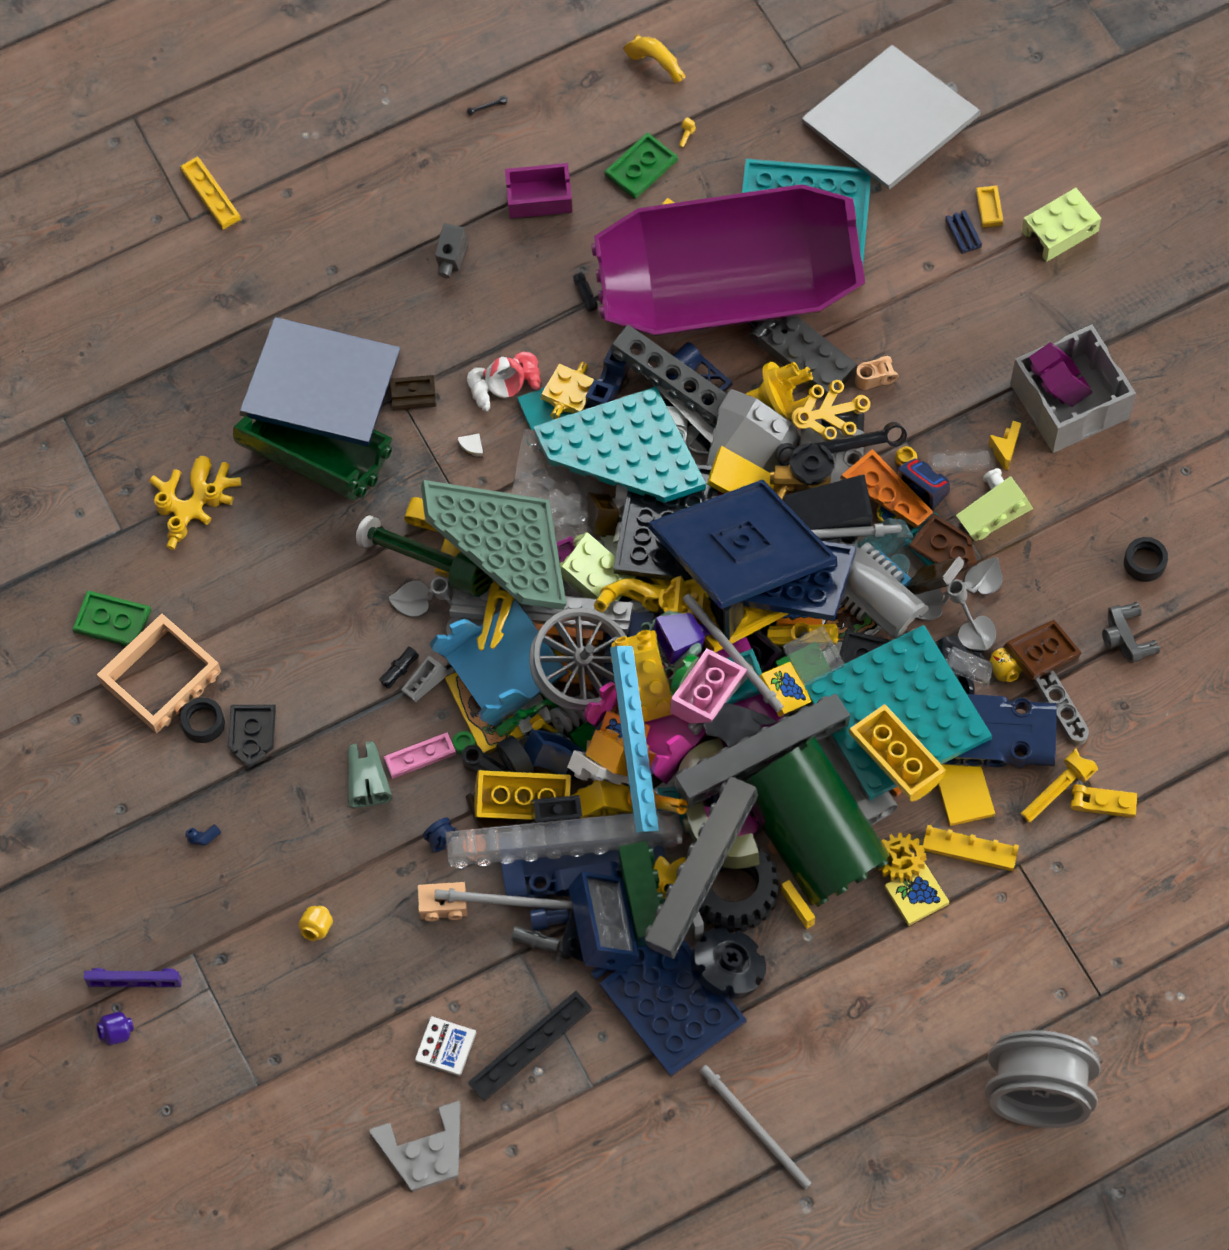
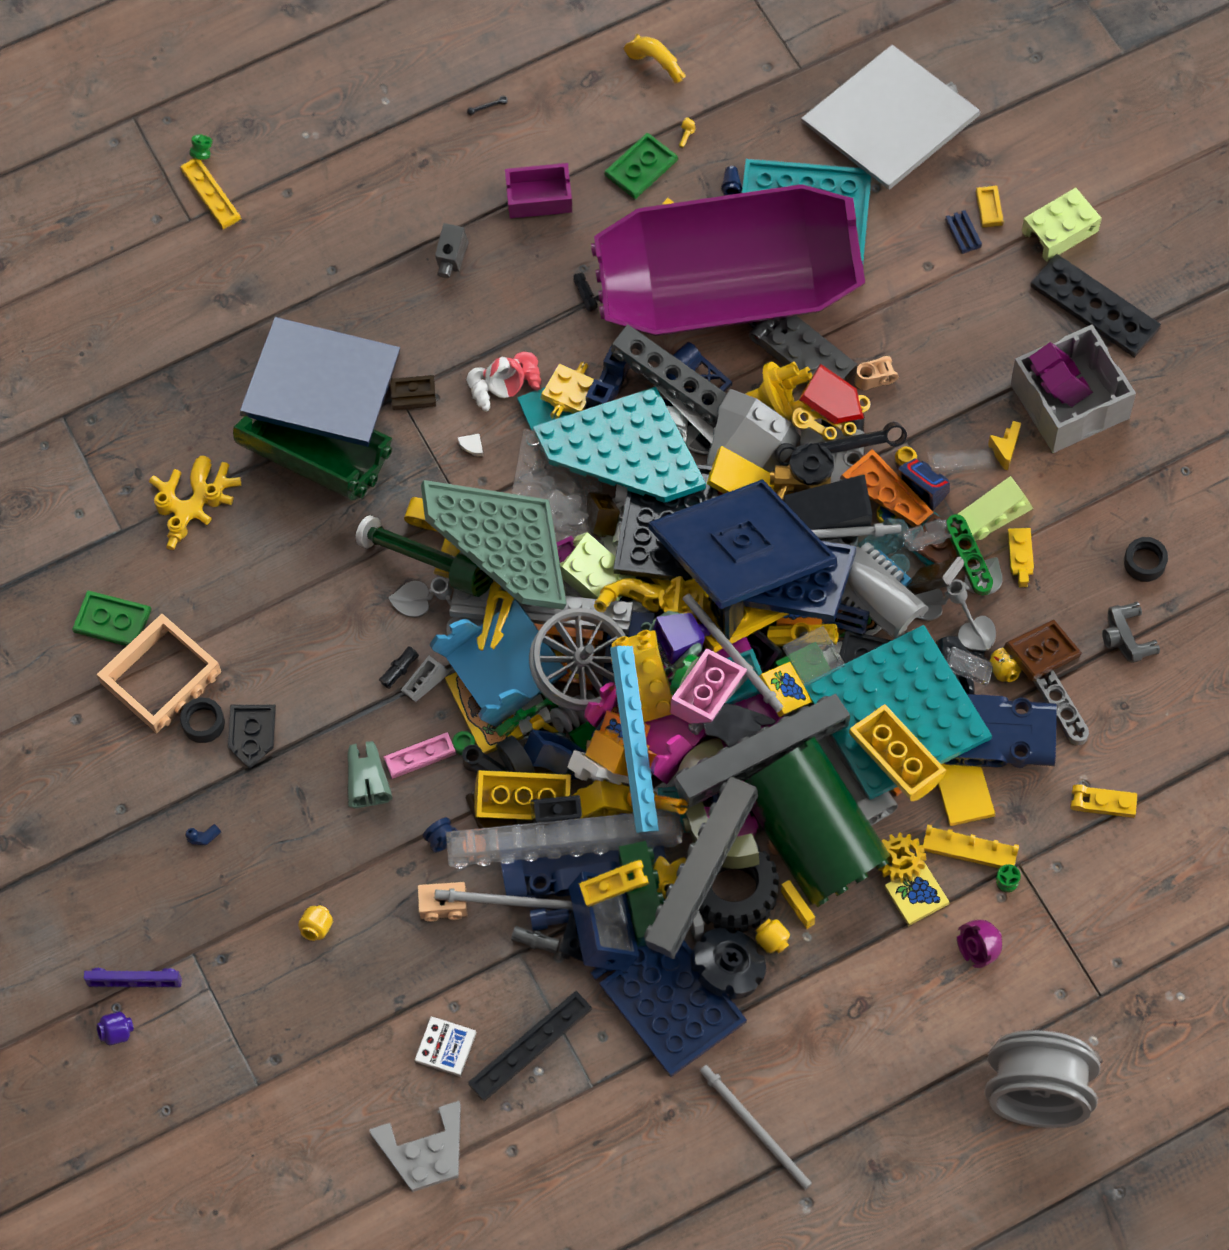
(200, 147): none -> green wheel
(613, 883): none -> yellow plate
(731, 181): none -> dark blue cone
(772, 936): none -> yellow head
(832, 397): none -> tile
(861, 630): none -> dark blue tile
(916, 539): none -> clear hinge
(970, 554): none -> green beam
(979, 942): none -> magenta cylinder
(993, 478): white bush -> none
(1008, 872): none -> green wheel
(1021, 554): none -> yellow hinge
(1076, 768): yellow piece -> none
(1095, 292): none -> black plate

